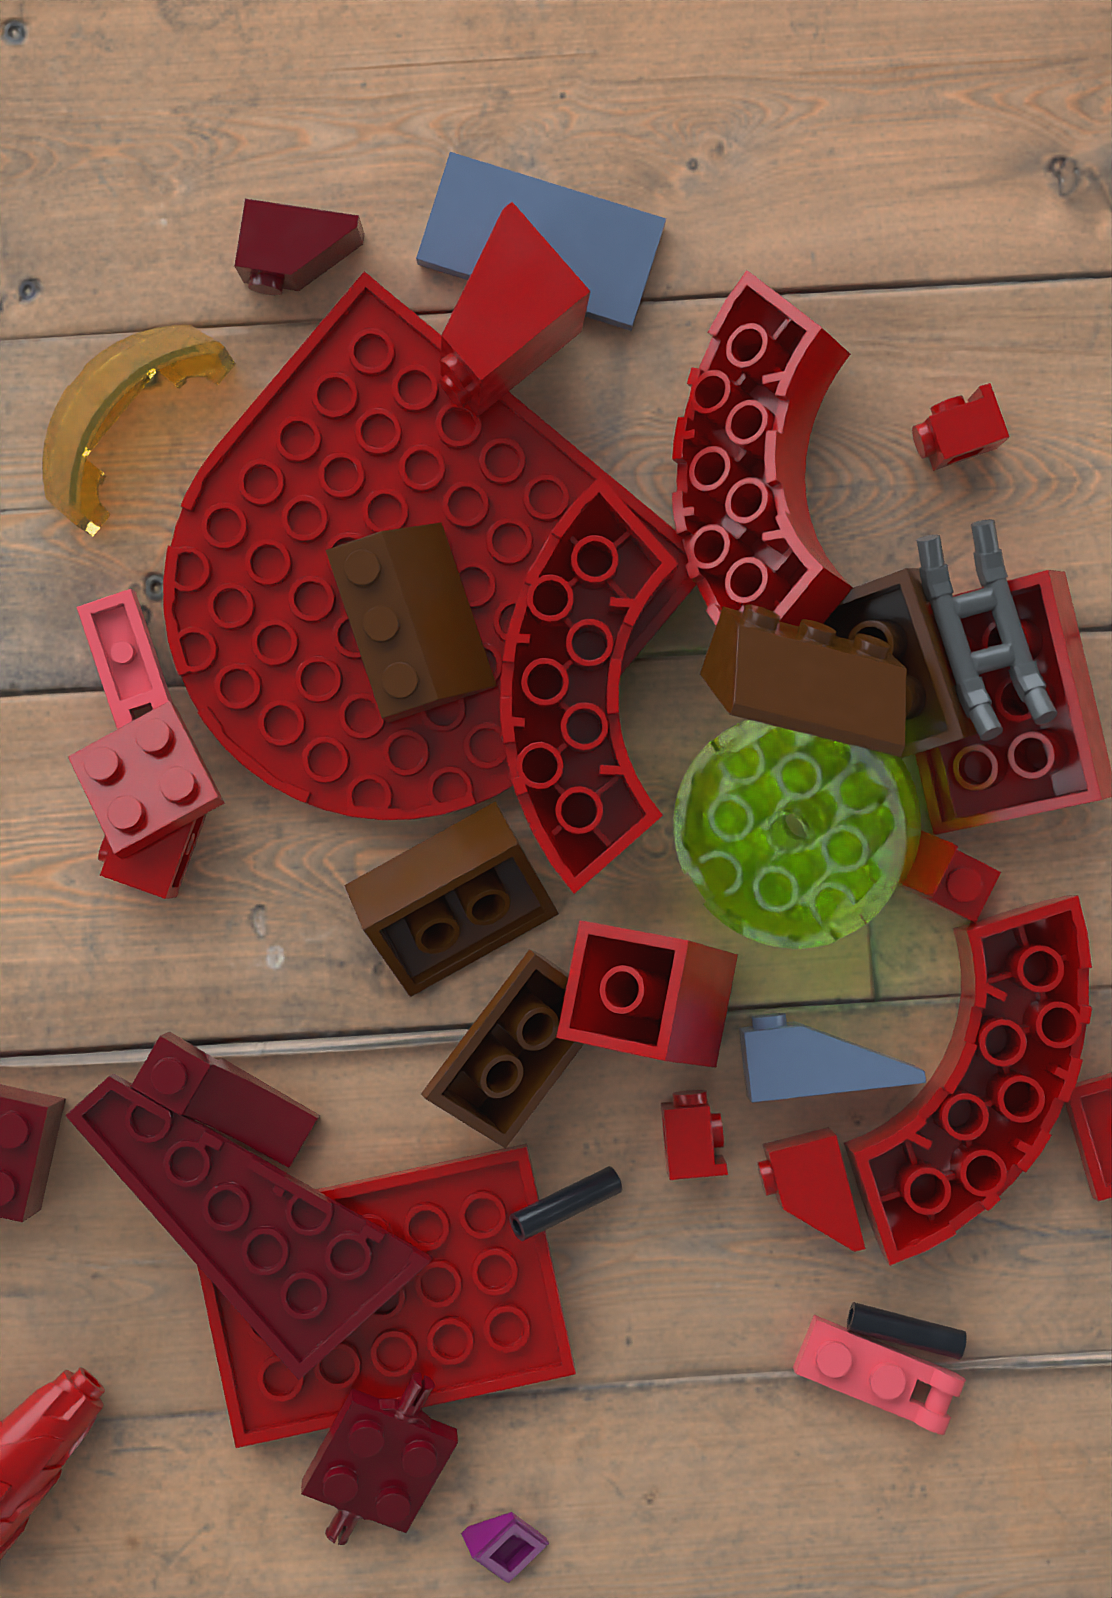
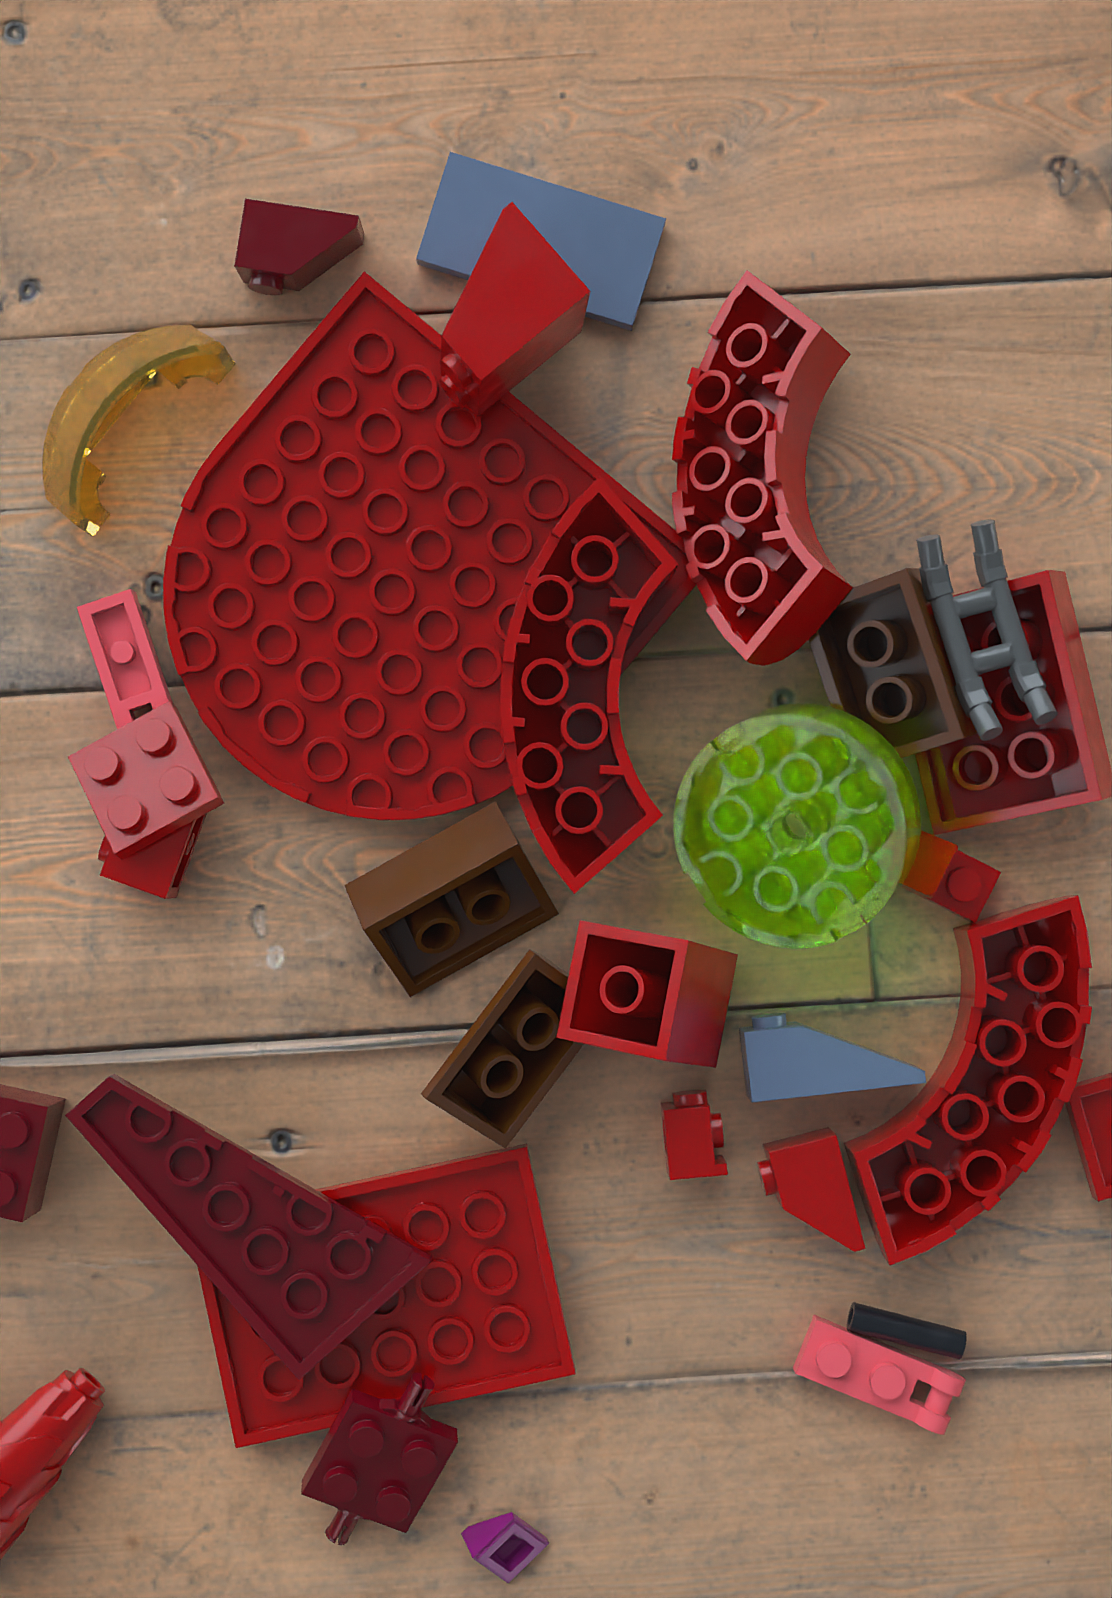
(224, 1098): dark red slope -> none
(411, 619): reddish brown slope -> none
(565, 1203): black piece -> none
(808, 679): reddish brown slope -> none
(961, 429): red brick -> none

